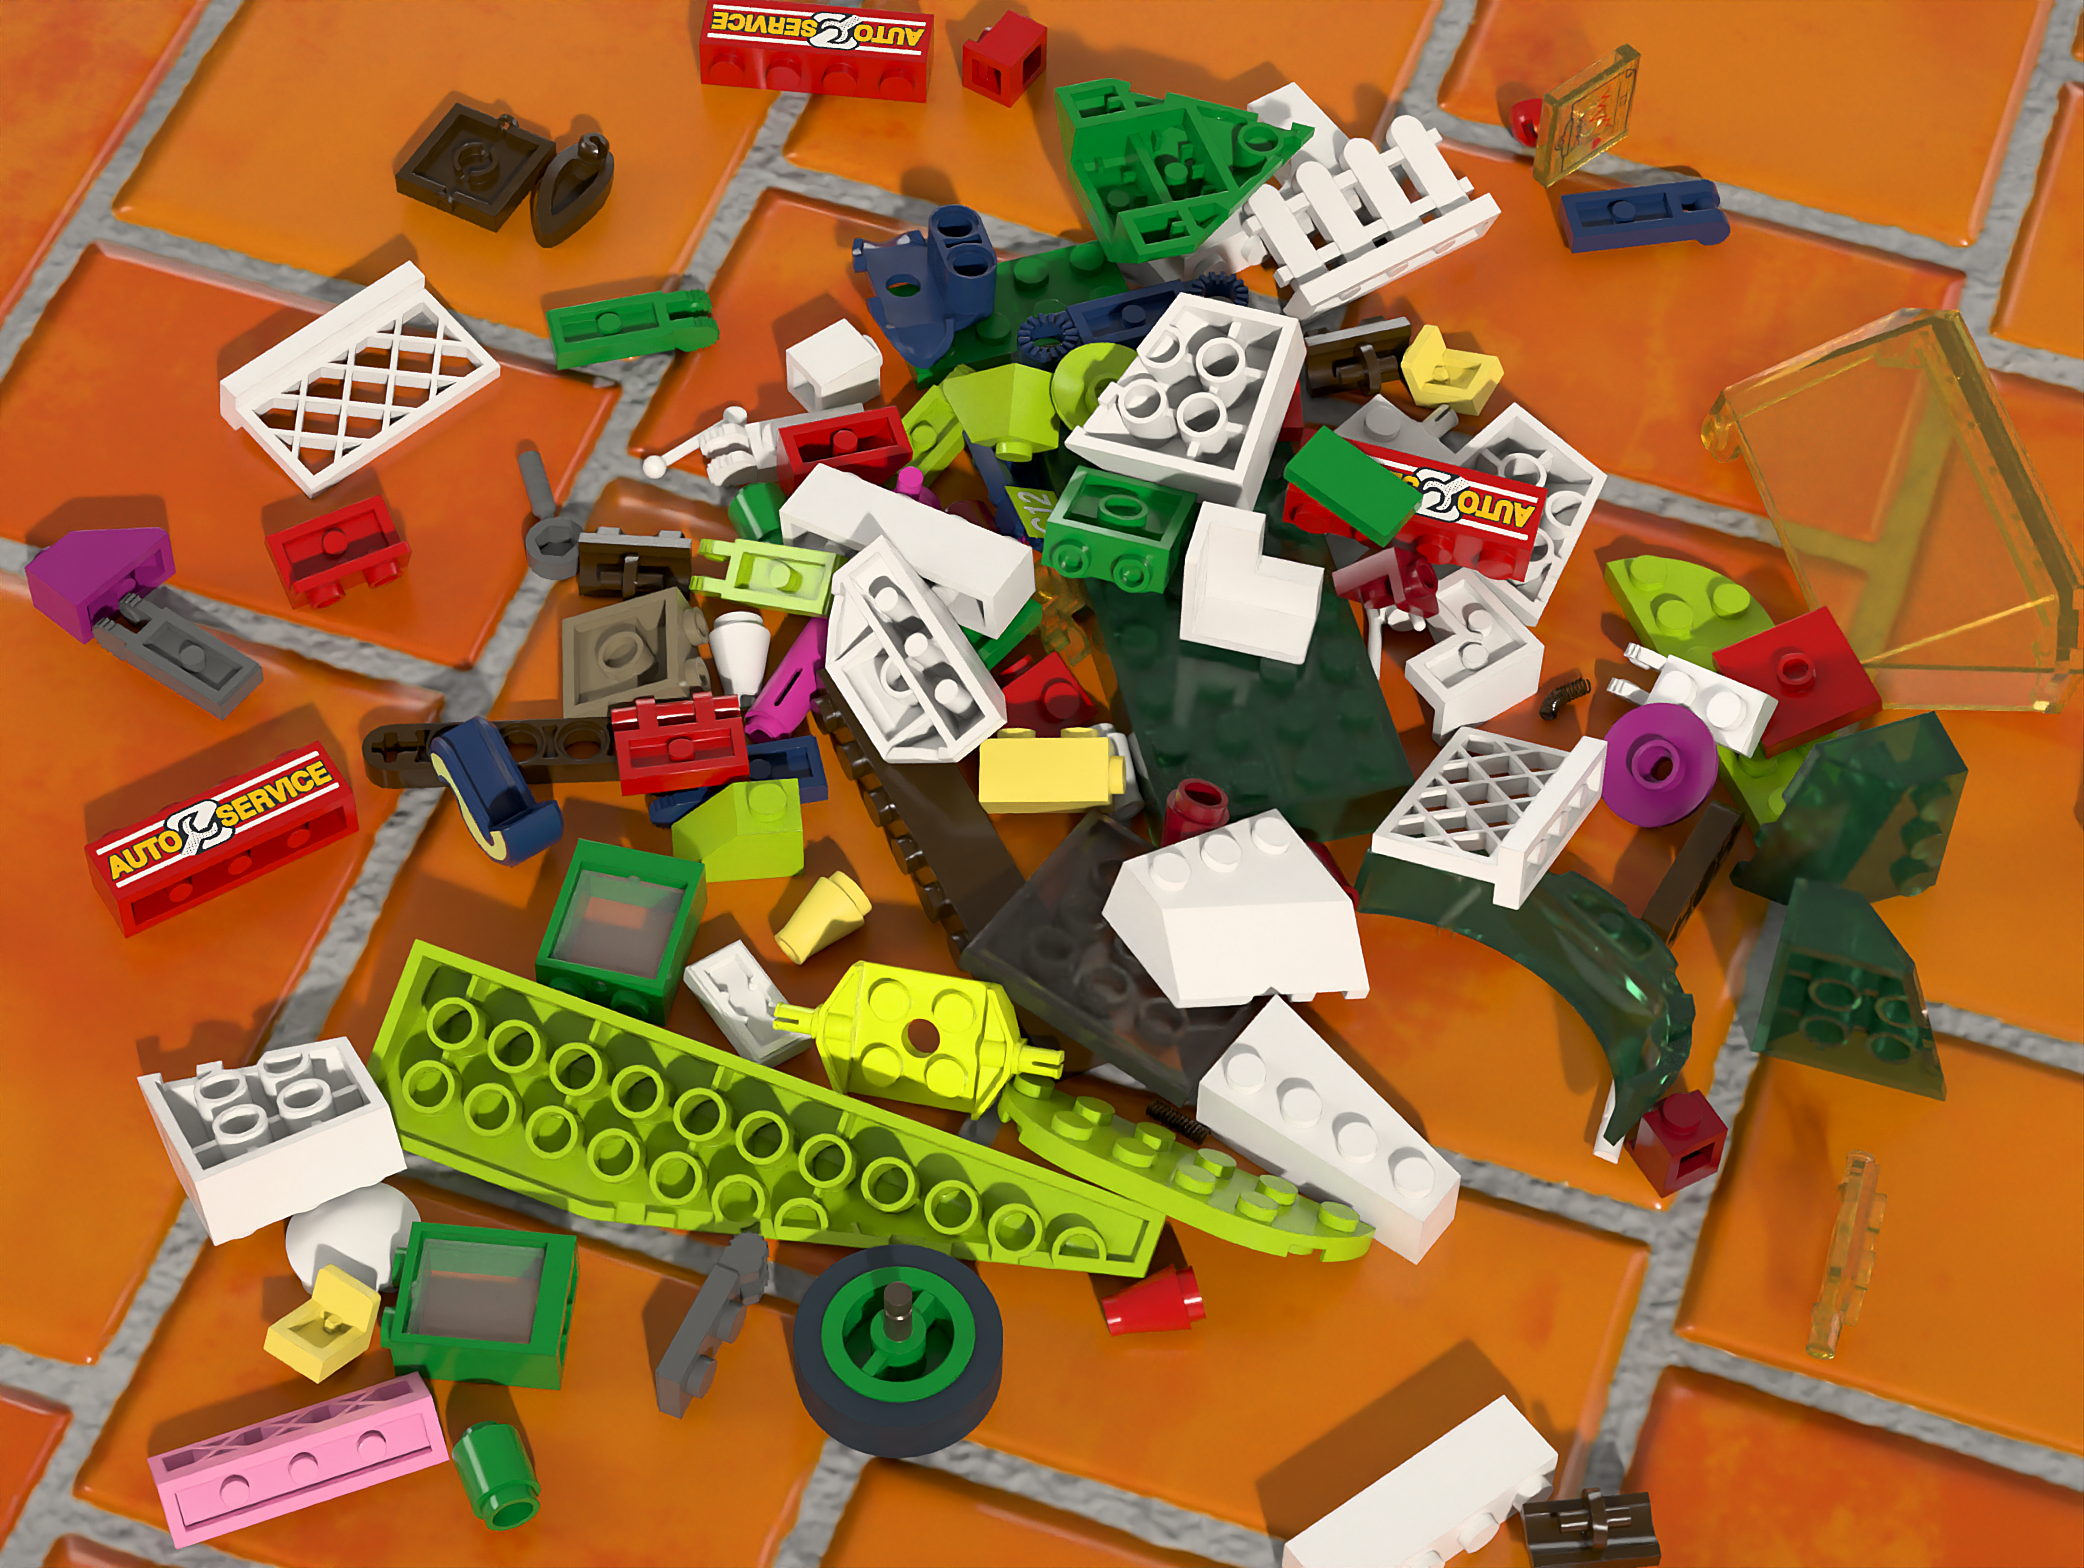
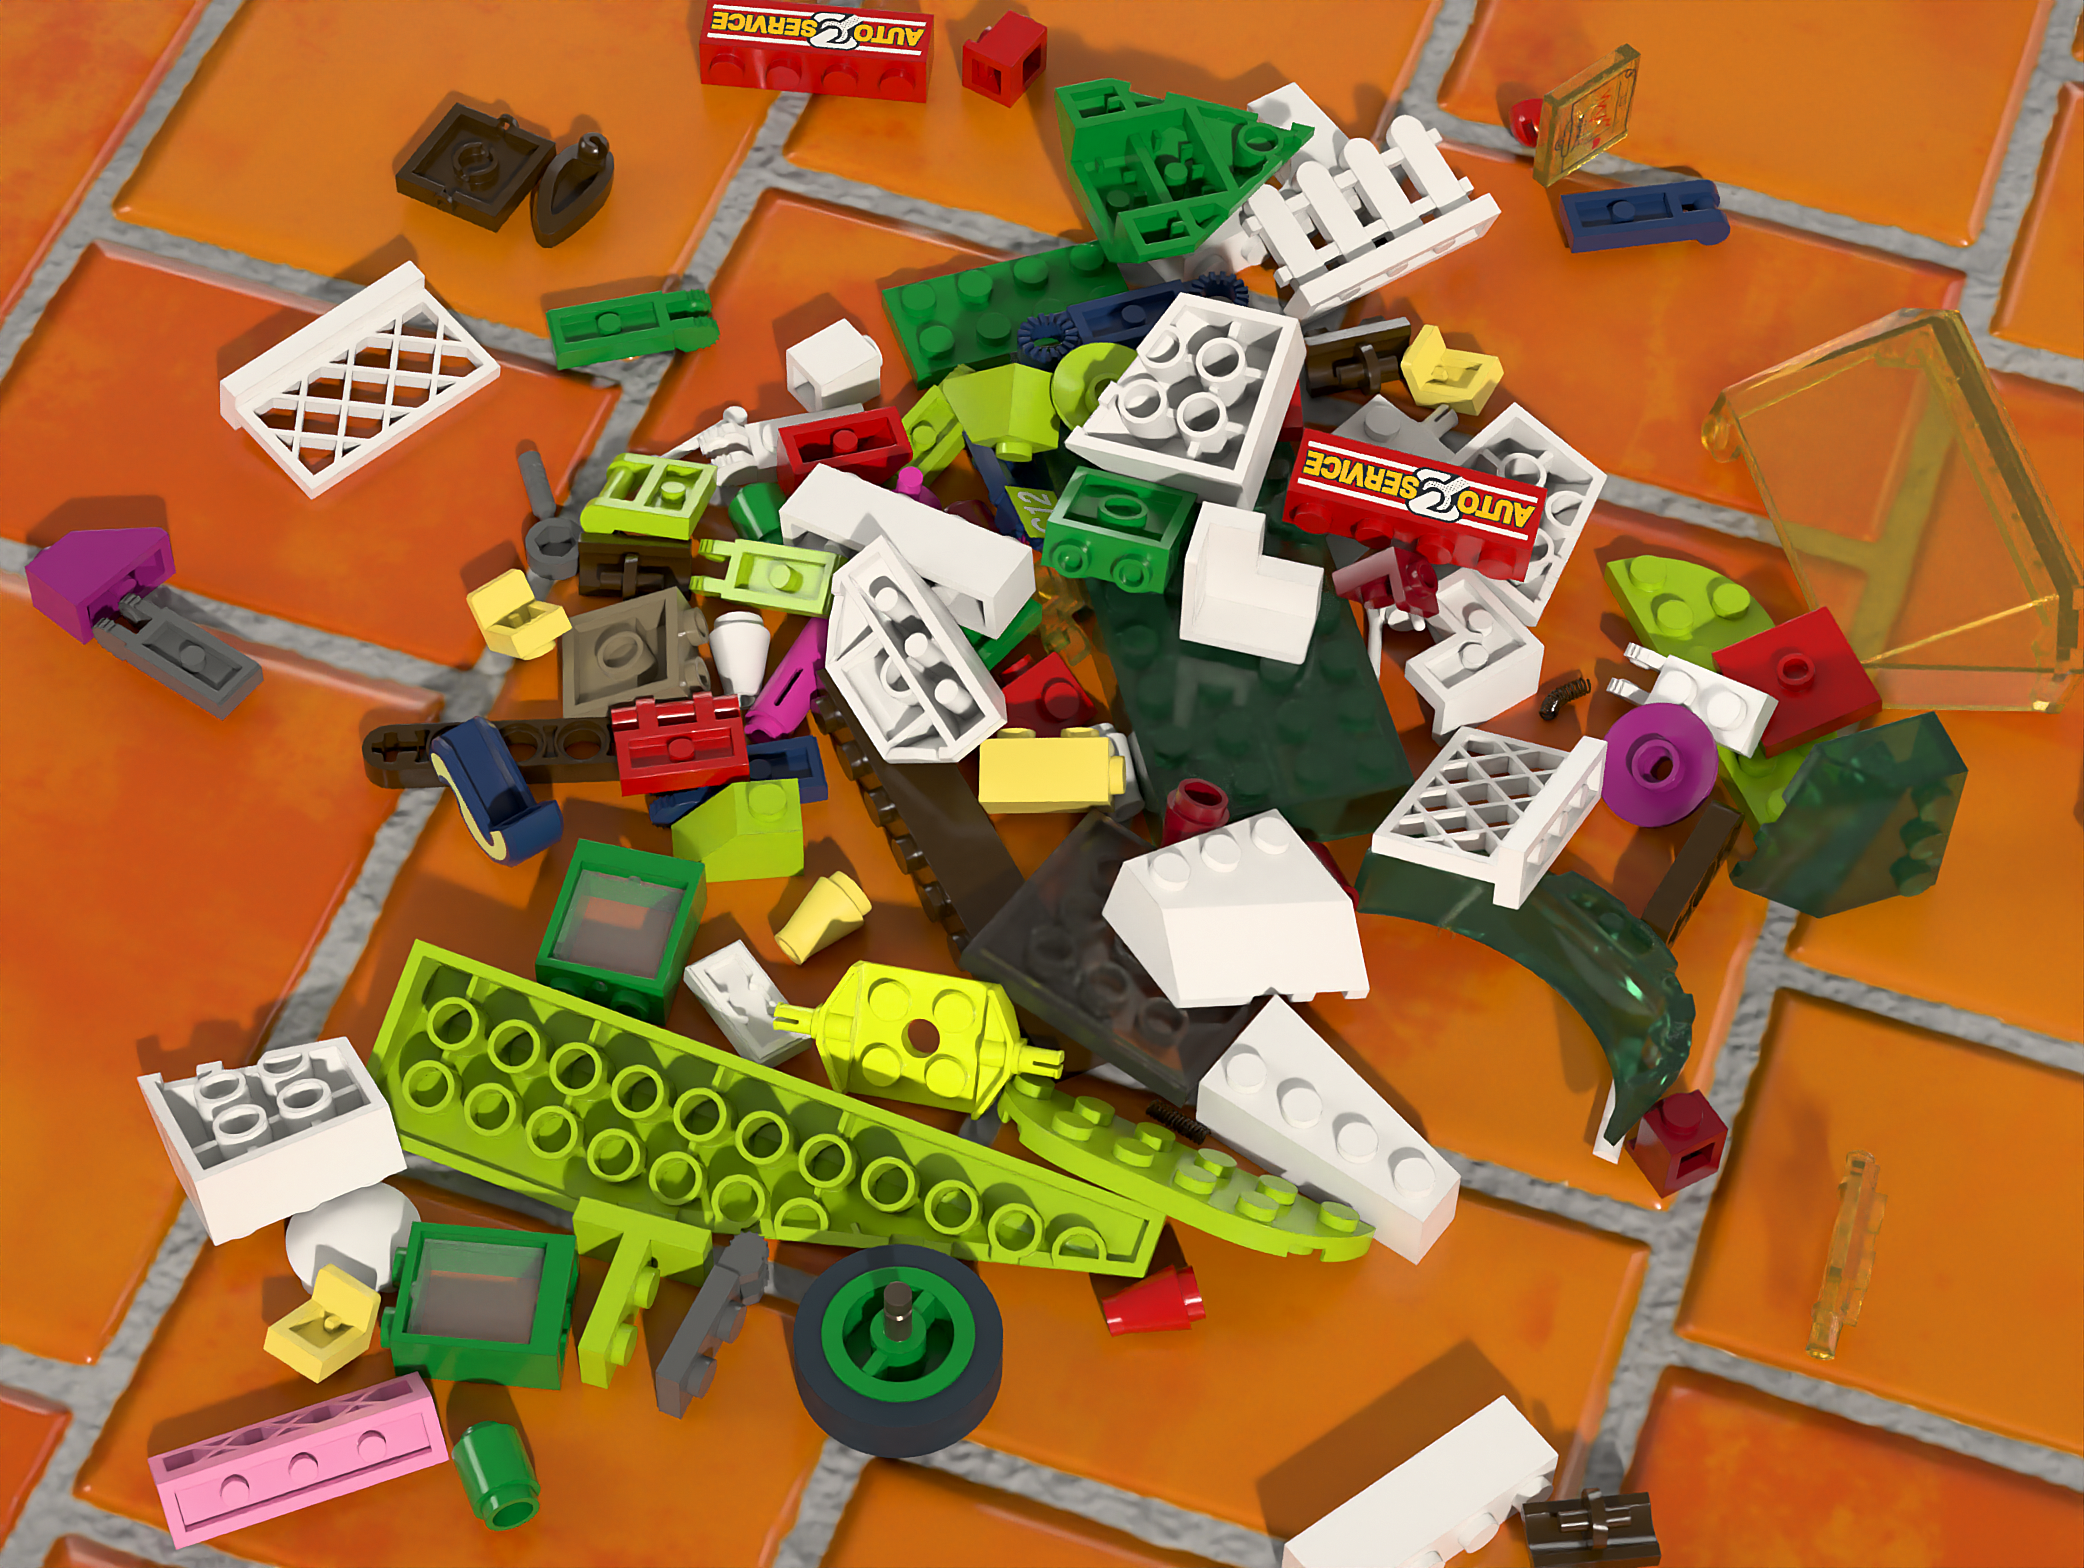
(221, 838): red brick -> none
(338, 553): red bracket -> none
(514, 619): none -> light yellow bracket
(640, 1253): none -> lime bracket
(666, 505): none -> lime plate
(951, 270): dark blue piece -> none
(1353, 486): green tile -> none
(1847, 995): clear green wedge -> none

